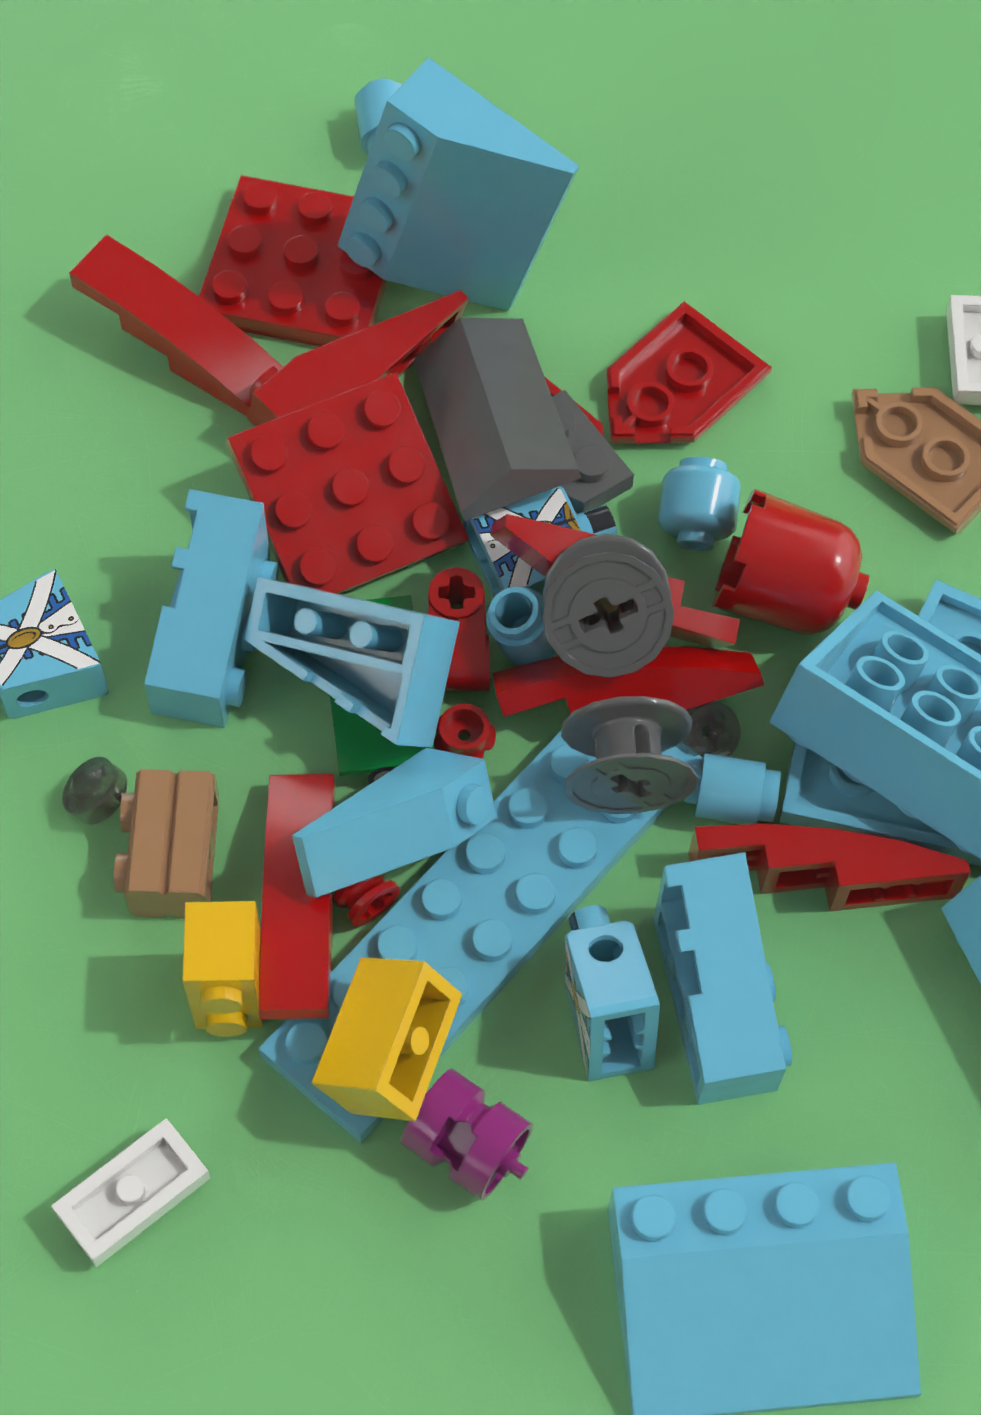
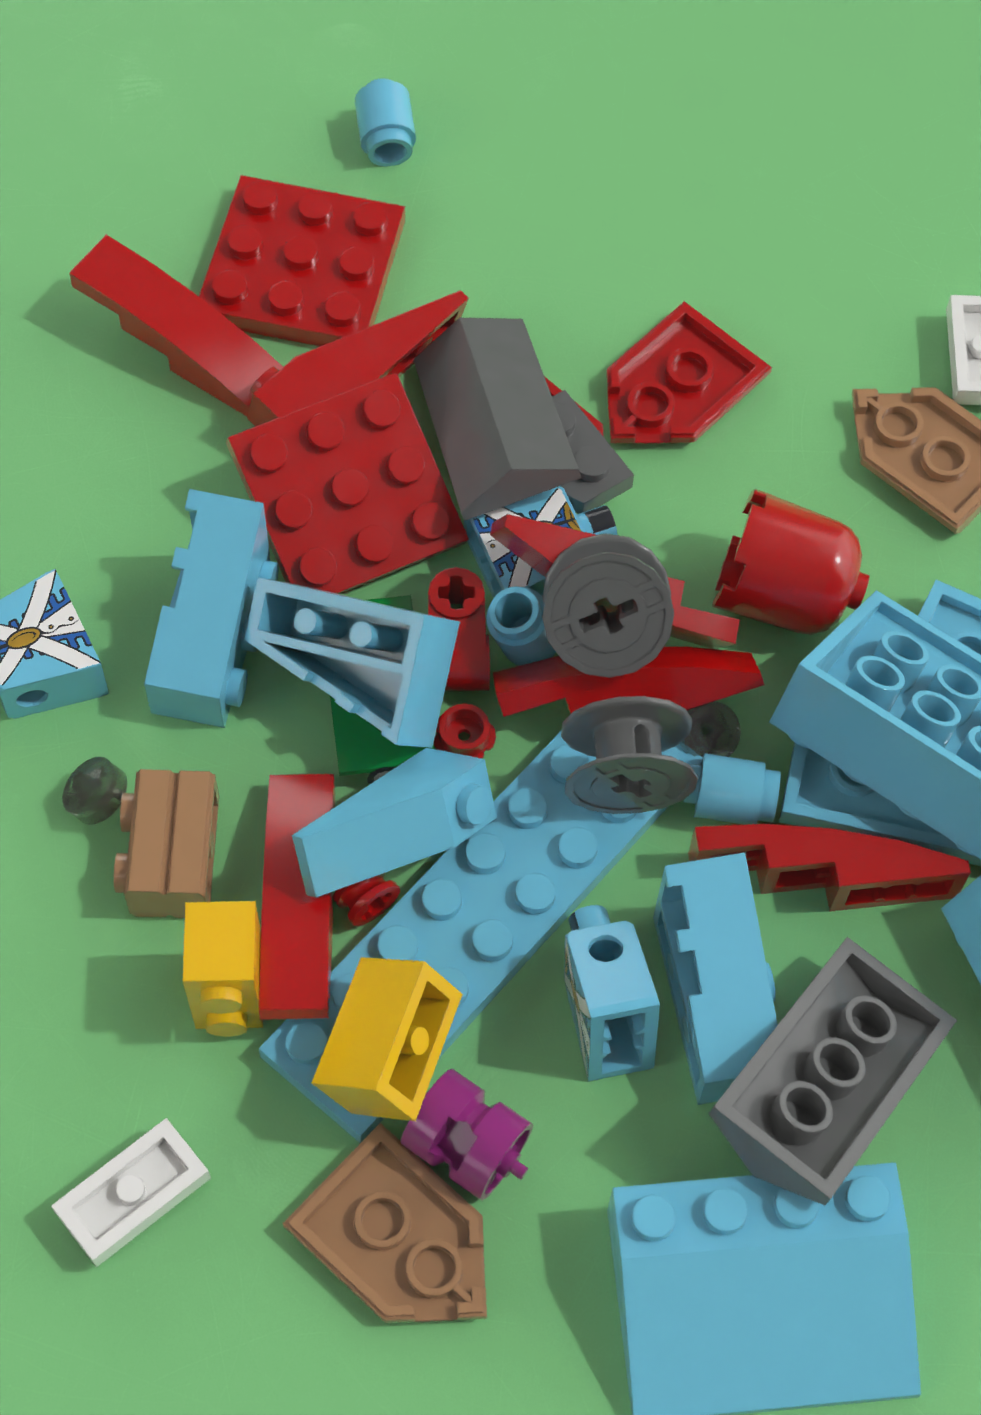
(396, 1235): none -> medium nougat tile
(454, 193): medium azure slope -> none
(699, 503): medium azure head -> none
(830, 1074): none -> dark grey slope

